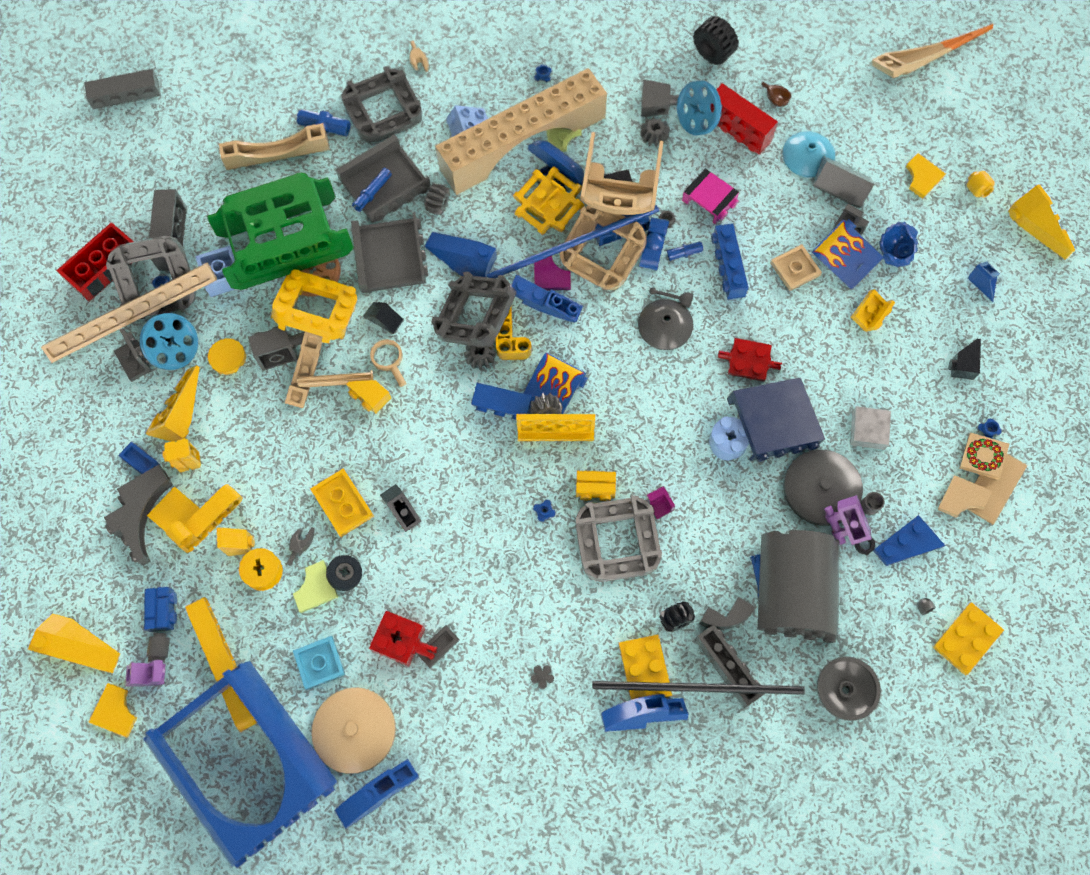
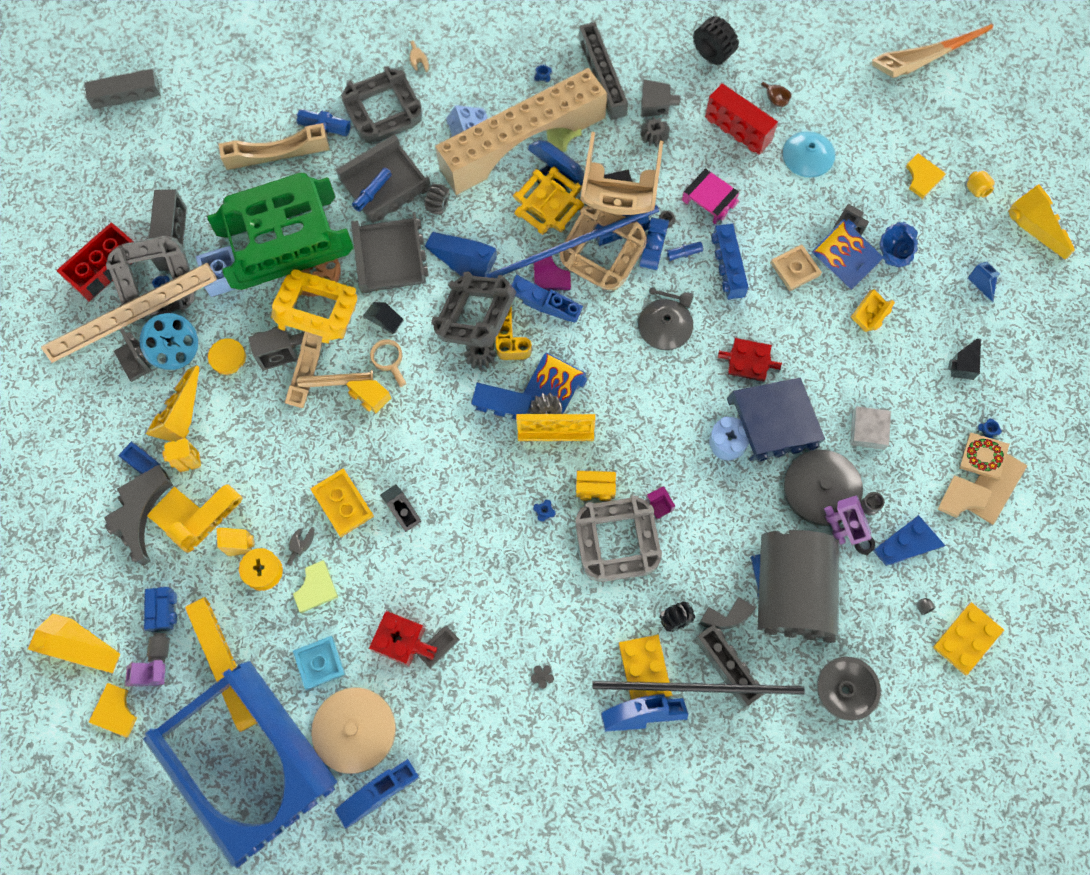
(335, 577): black bush -> none
(603, 69): none -> dark grey brick
(704, 106): dark azure wedge -> none
(843, 182): dark grey slope -> none

